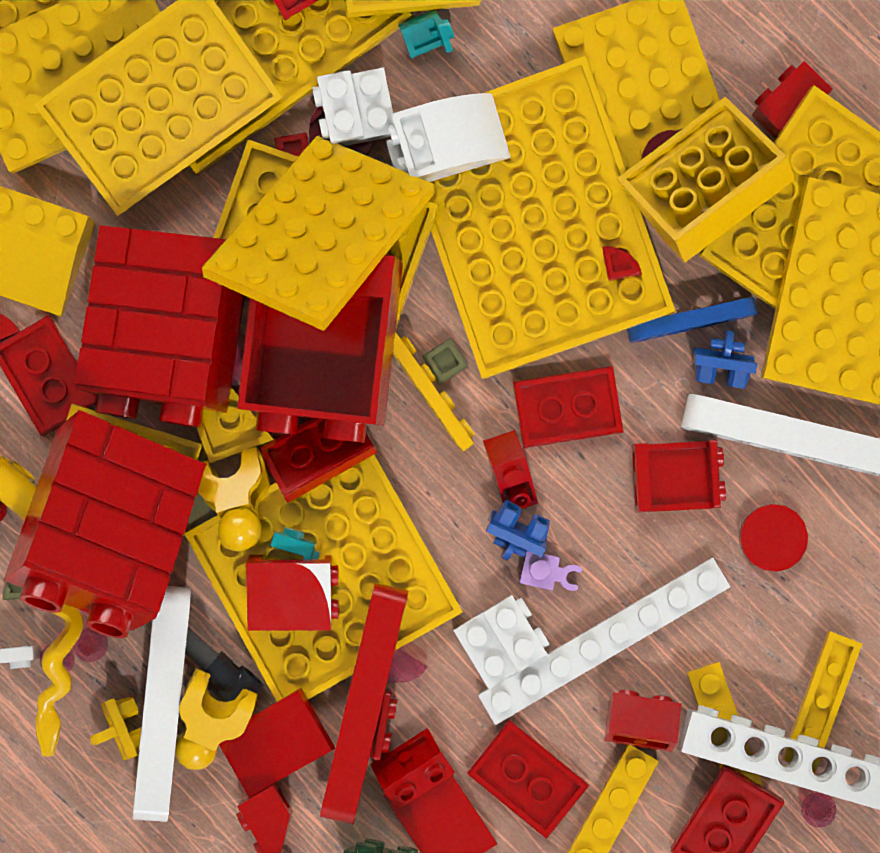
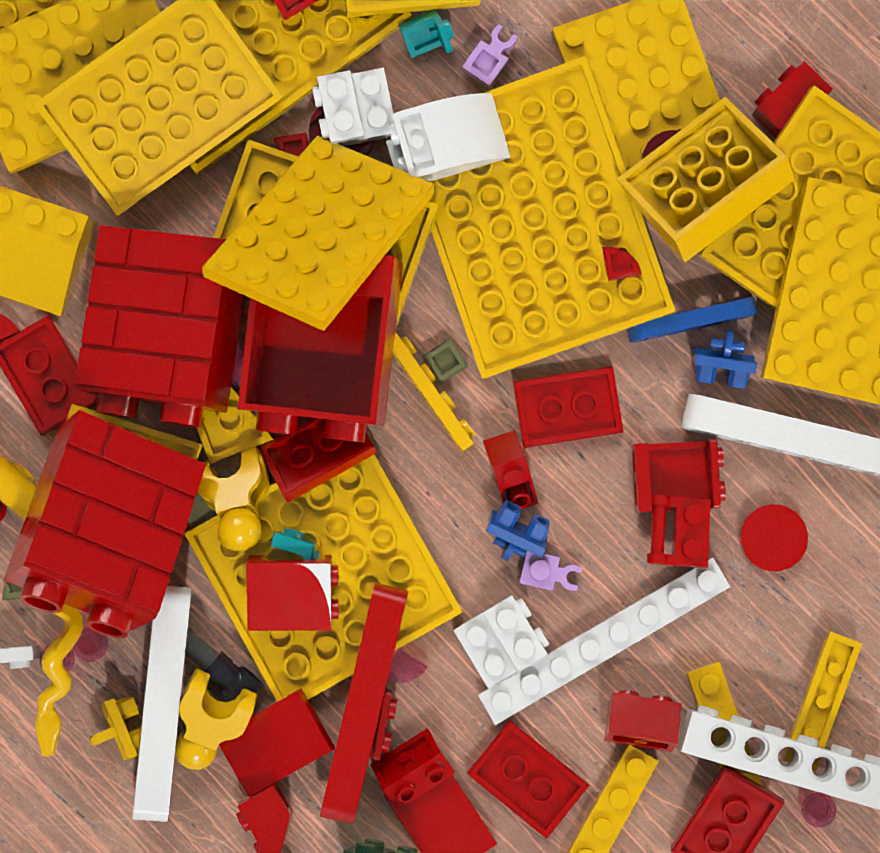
(487, 60): none -> lavender plate
(690, 531): none -> red plate

